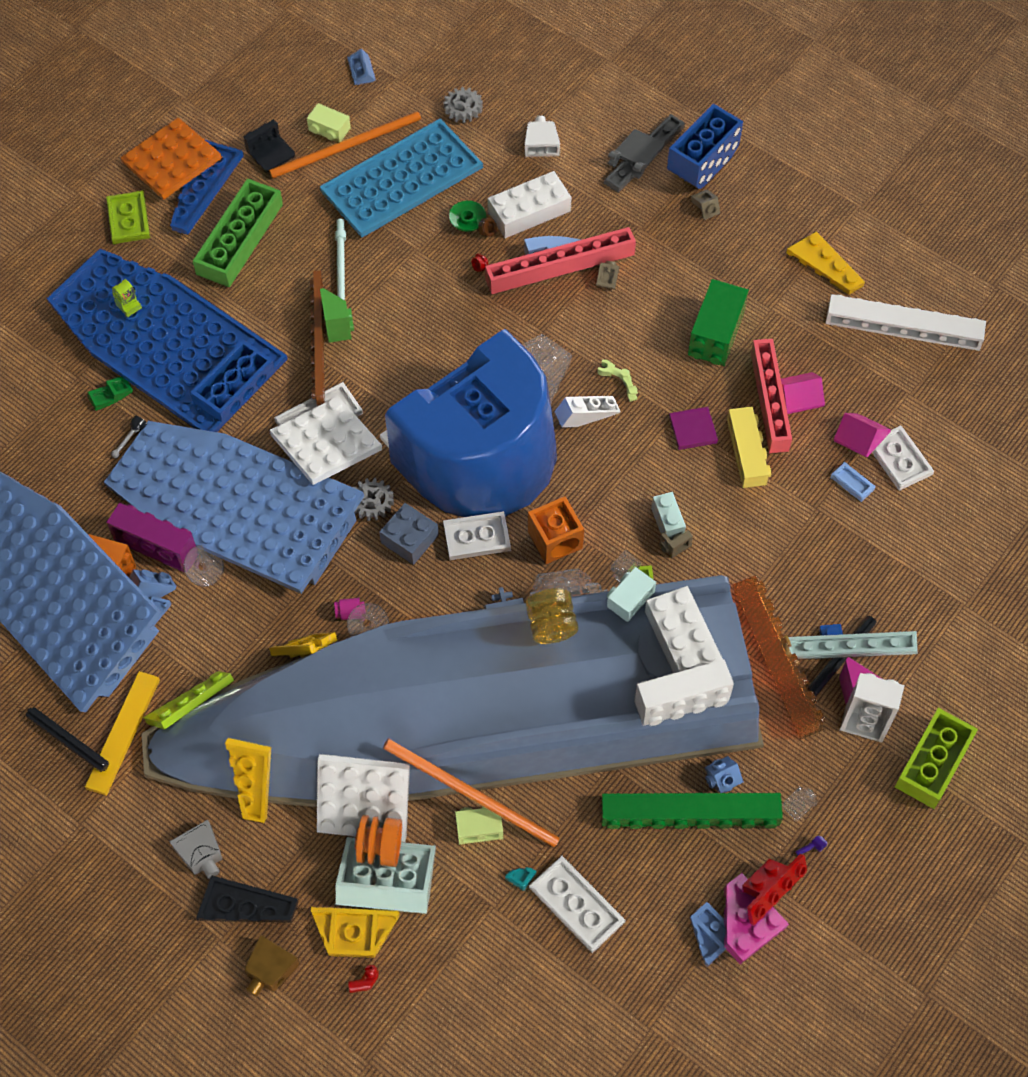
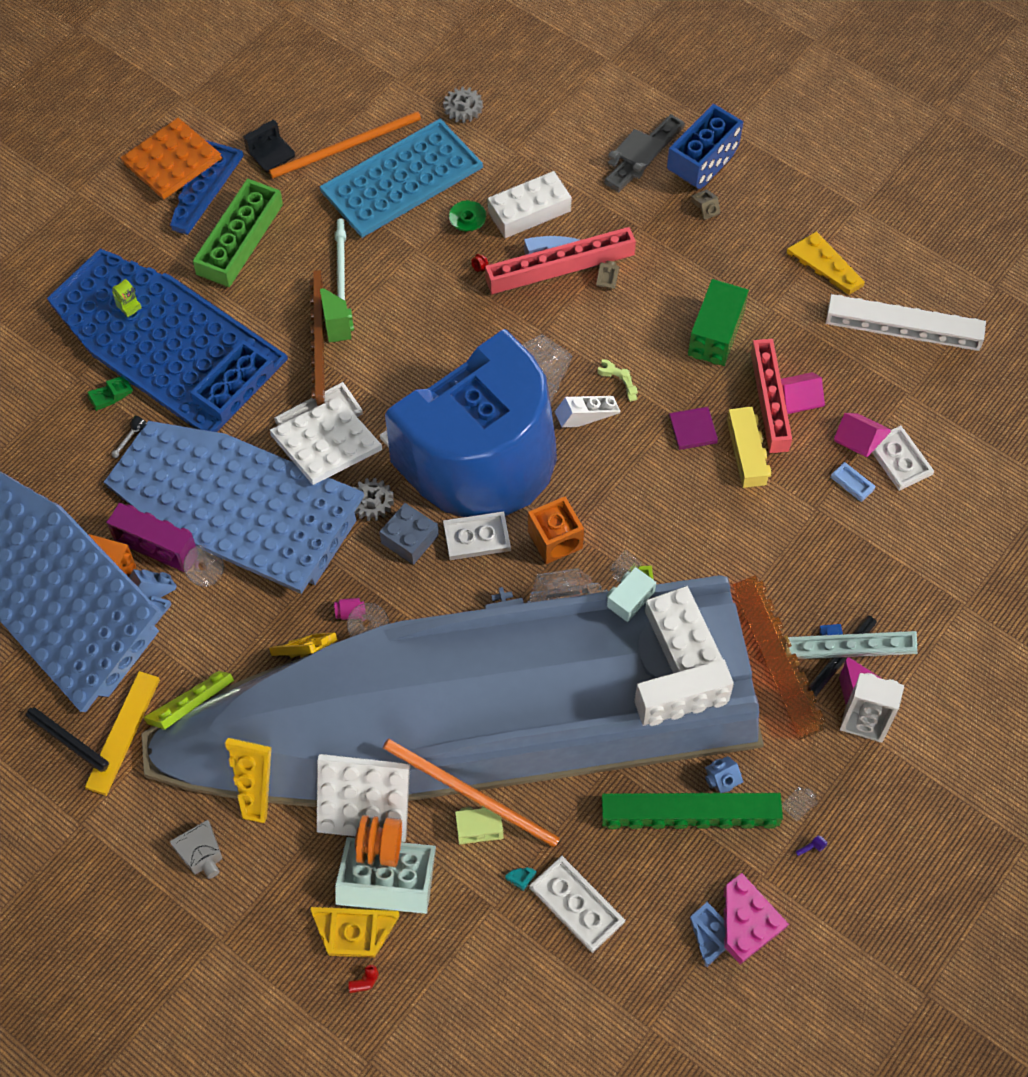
(128, 217): lime tile -> none
(244, 903): black wing -> none
(269, 966): pearl gold torso -> none
(328, 123): yellowish green brick -> none
(361, 67): medium blue slope -> none
(487, 227): reddish brown tile -> none
(541, 138): white torso -> none
(551, 616): clear yellow wheel -> none
(668, 515): light aqua brick -> none
(677, 545): dark tan bracket -> none
(771, 884): red bracket -> none
(936, 758): lime brick -> none

